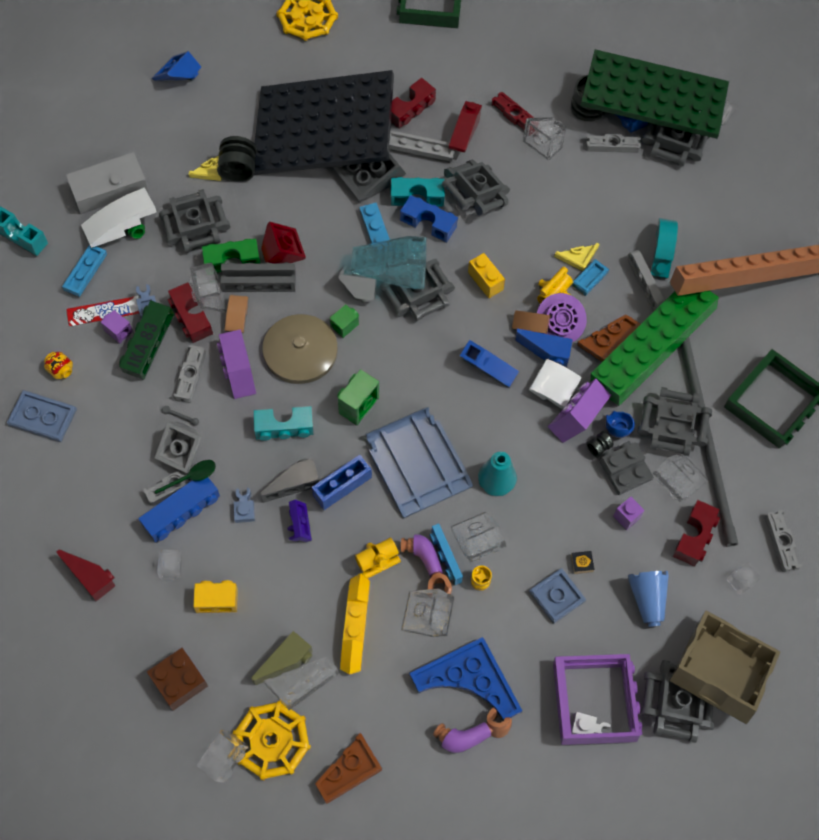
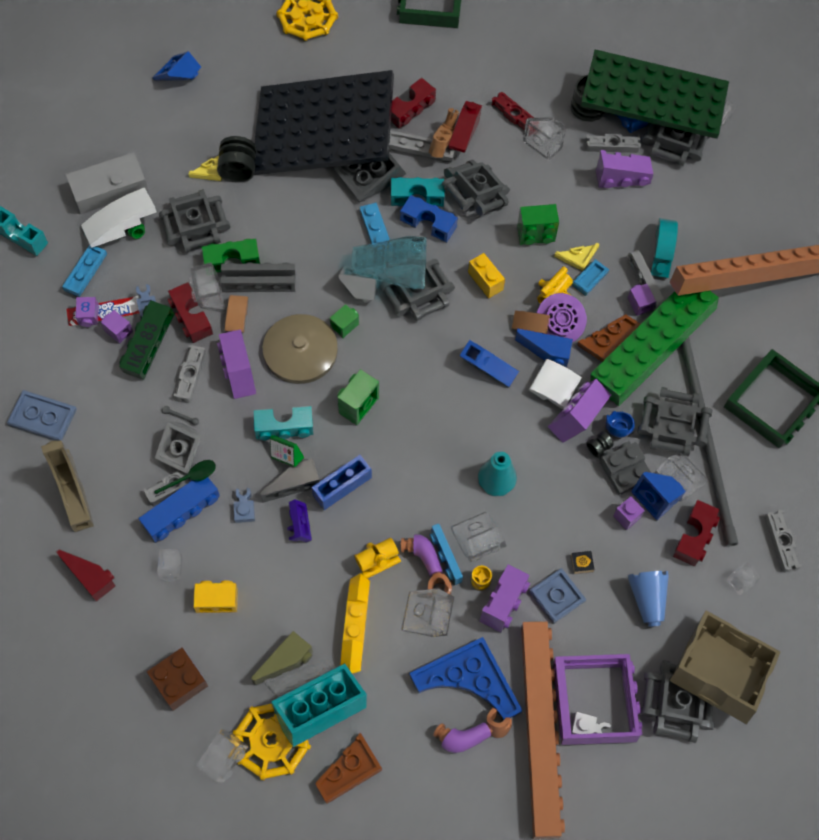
(58, 365): yellow head -> none
(69, 485): none -> dark tan arch
(87, 311): none -> medium lavender brick
(281, 244): dark red slope -> none
(285, 451): none -> slope
(319, 704): none -> teal slope
(417, 462): sand blue piece -> none
(443, 135): none -> medium nougat beam
(505, 598): none -> medium lavender wedge
(538, 224): none -> green brick
(541, 731): none -> nougat brick
(623, 170): none -> medium lavender wedge
(641, 299): none -> medium lavender brick
(657, 493): none -> blue slope

